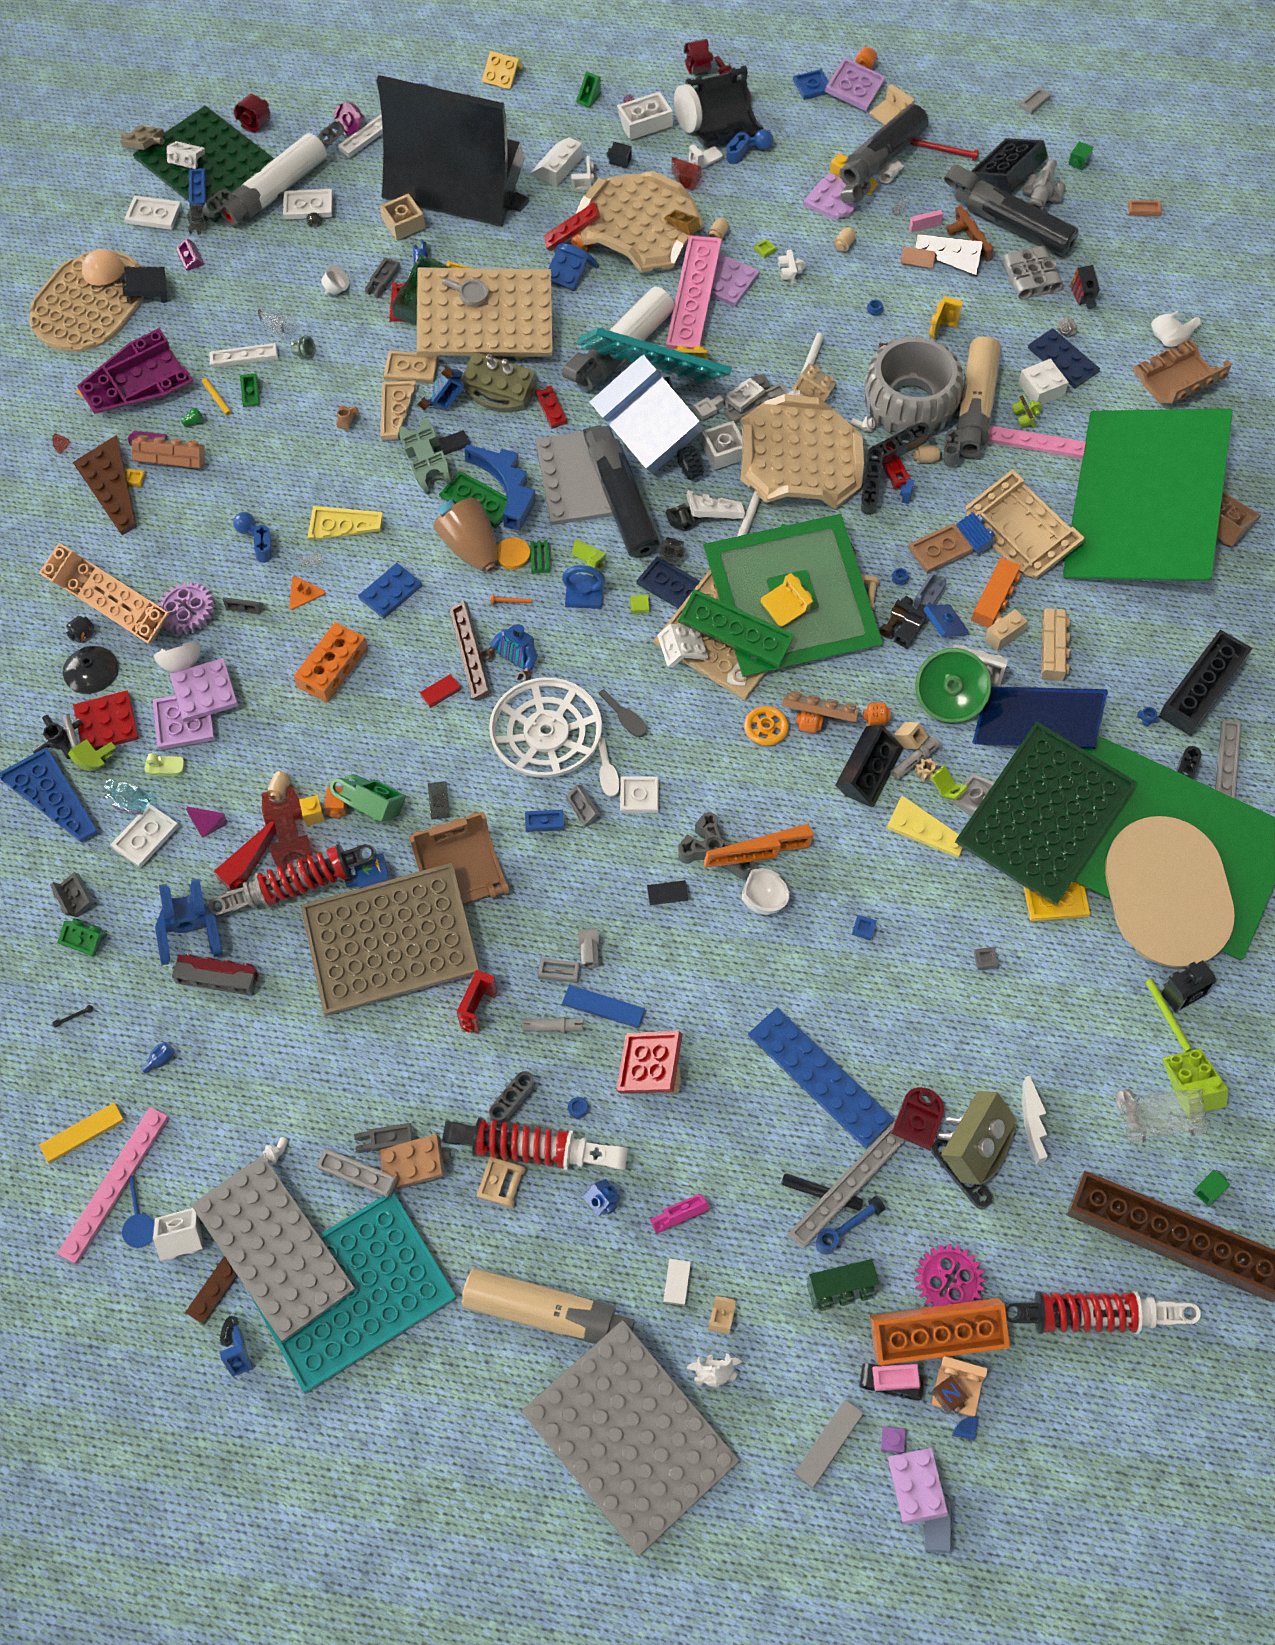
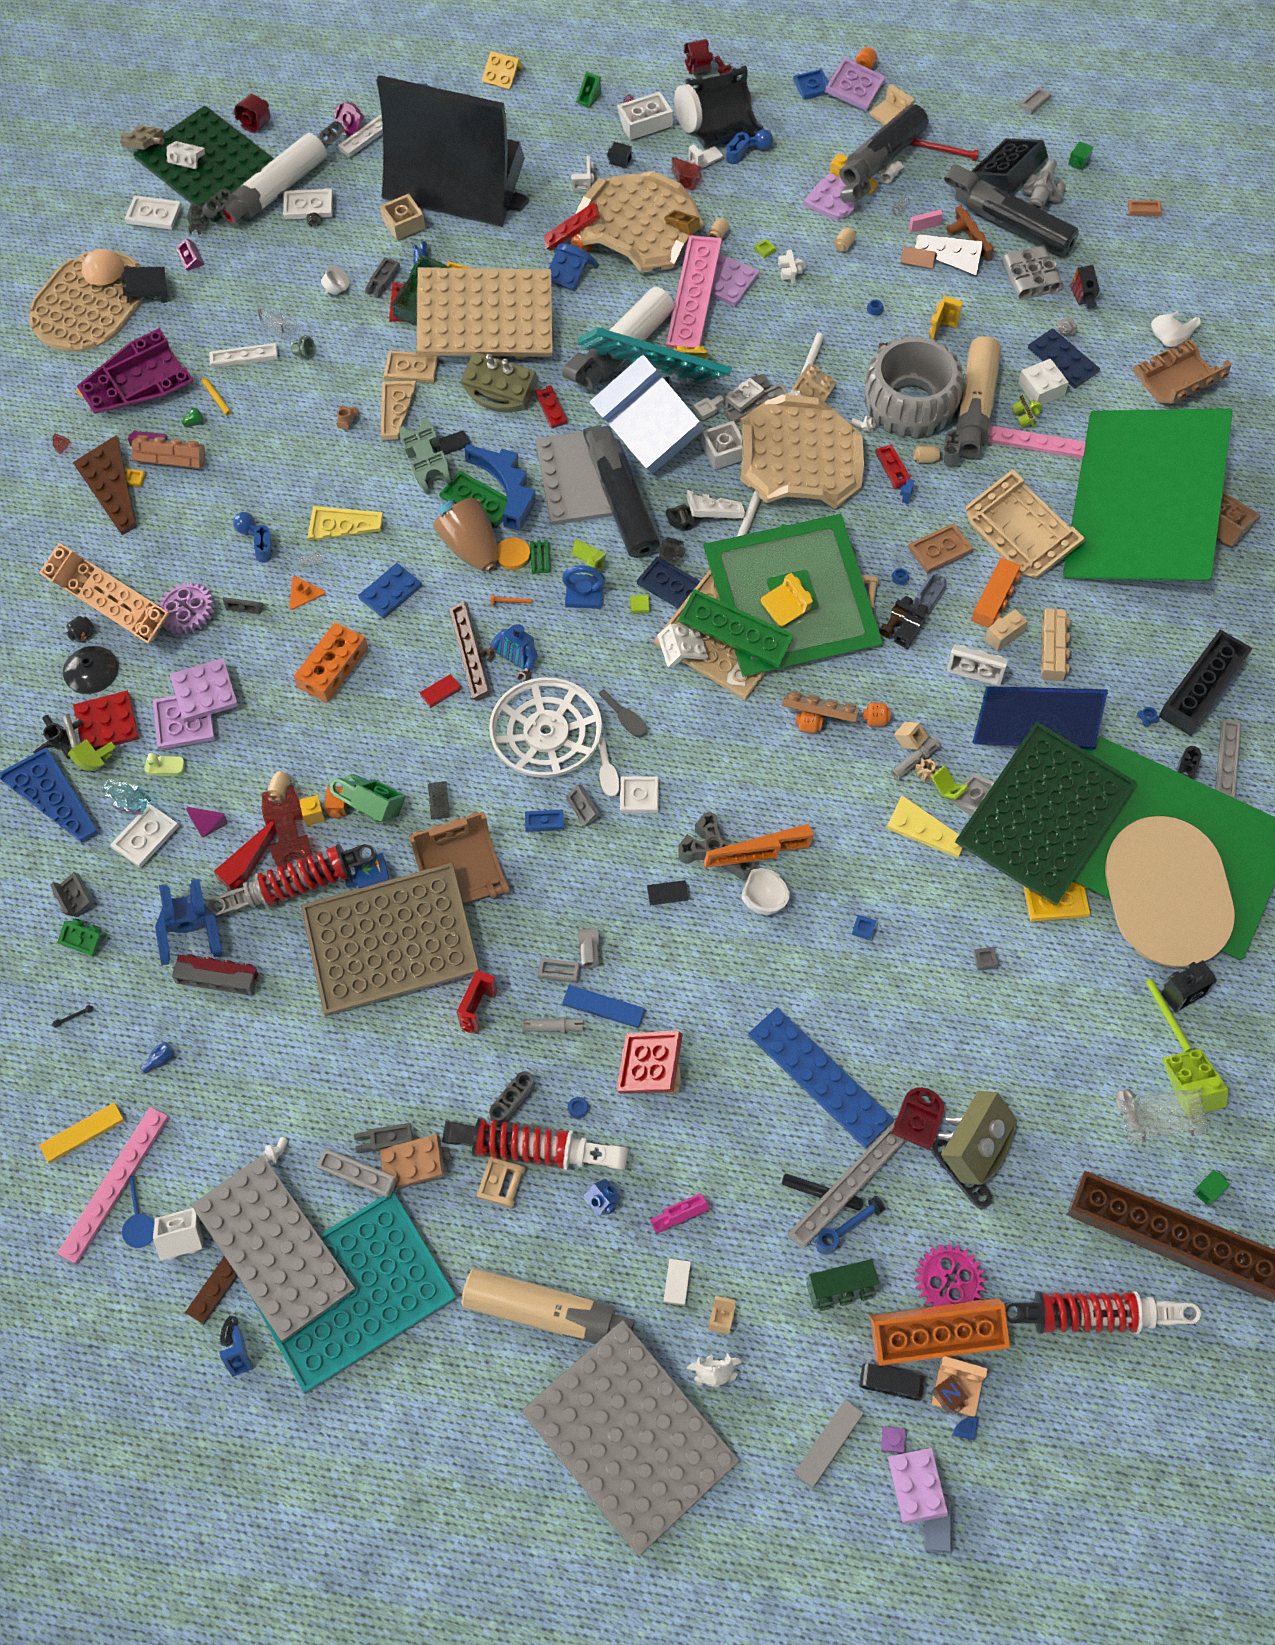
(179, 657): white cylinder -> none
(197, 186): blue tile -> none
(250, 390): green slope -> none
(444, 389): blue torso -> none
(471, 292): light grey piece -> none
(559, 161): white slope -> none
(690, 462): black bush -> none
(770, 712): light orange plate -> none
(869, 765): black slope -> none
(896, 1377): bright pink tile -> none
(916, 435): black beam -> none
(945, 620): blue plate -> none
(953, 685): green dish -> none
(976, 533): blue brick -> none
(1033, 1114): white slope -> none

